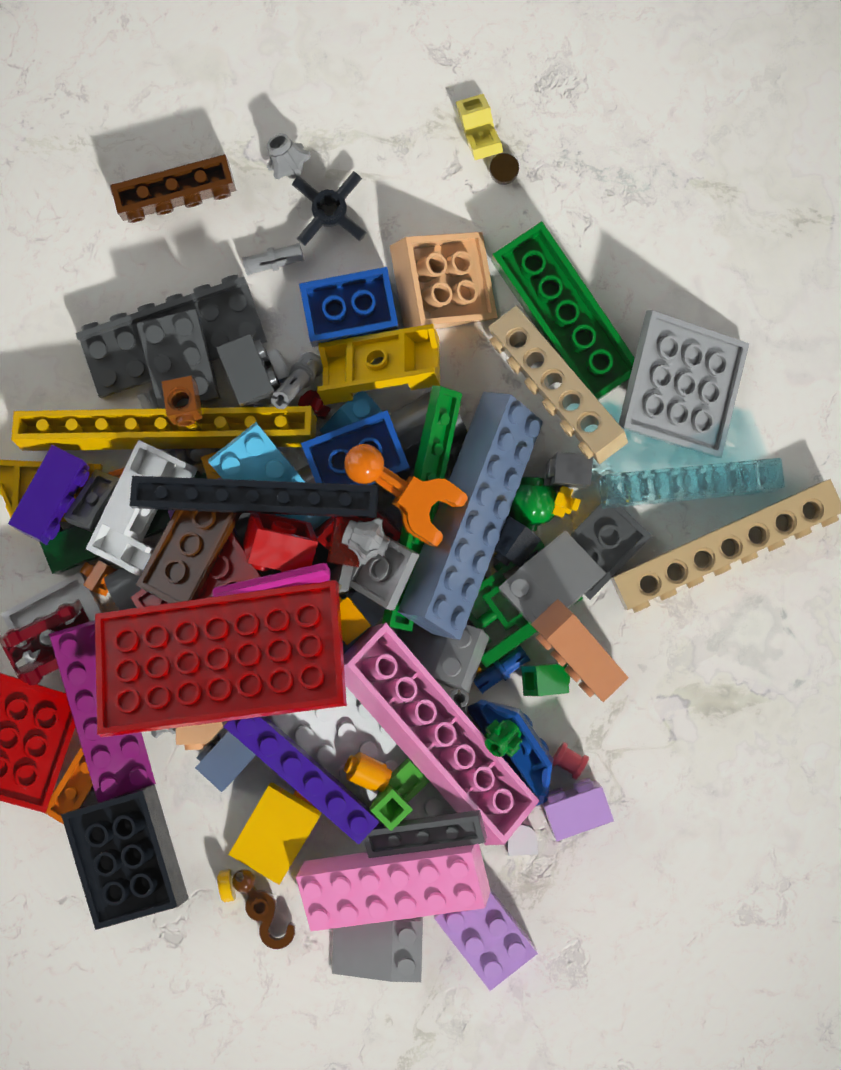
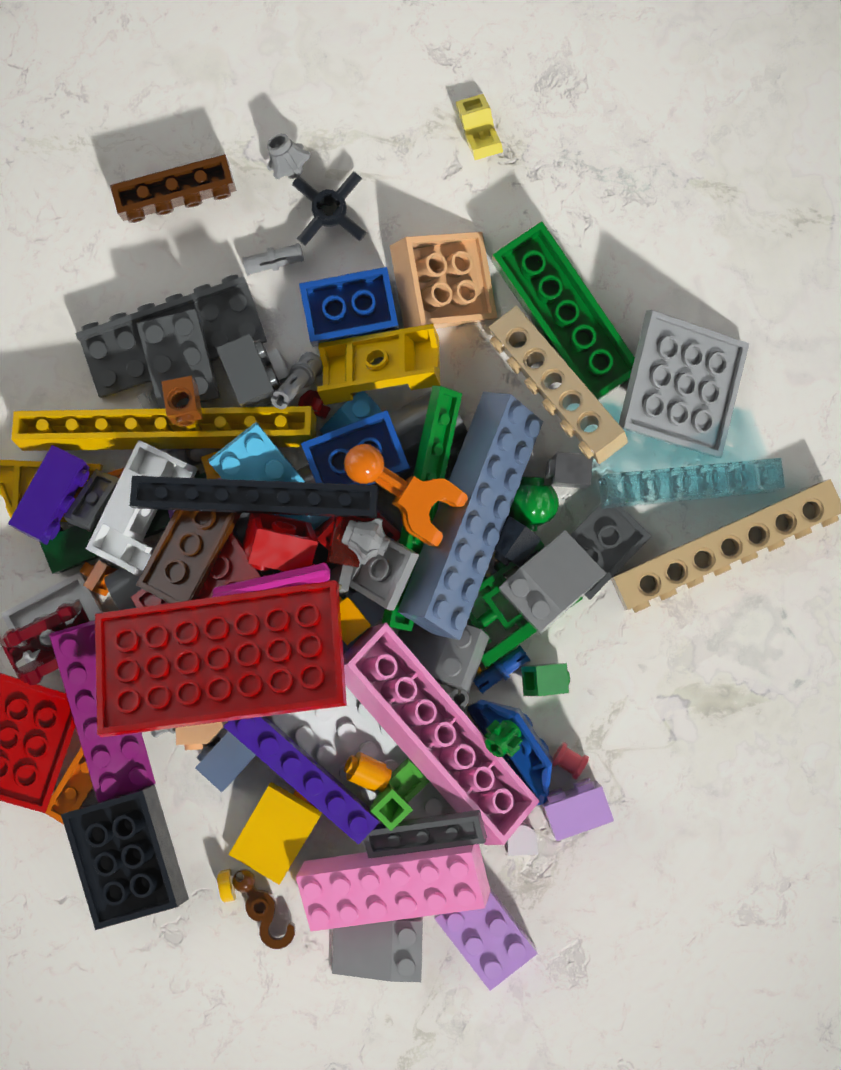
(504, 168): dark brown tile -> none
(565, 502): yellow plate -> none
(579, 650): nougat brick -> none

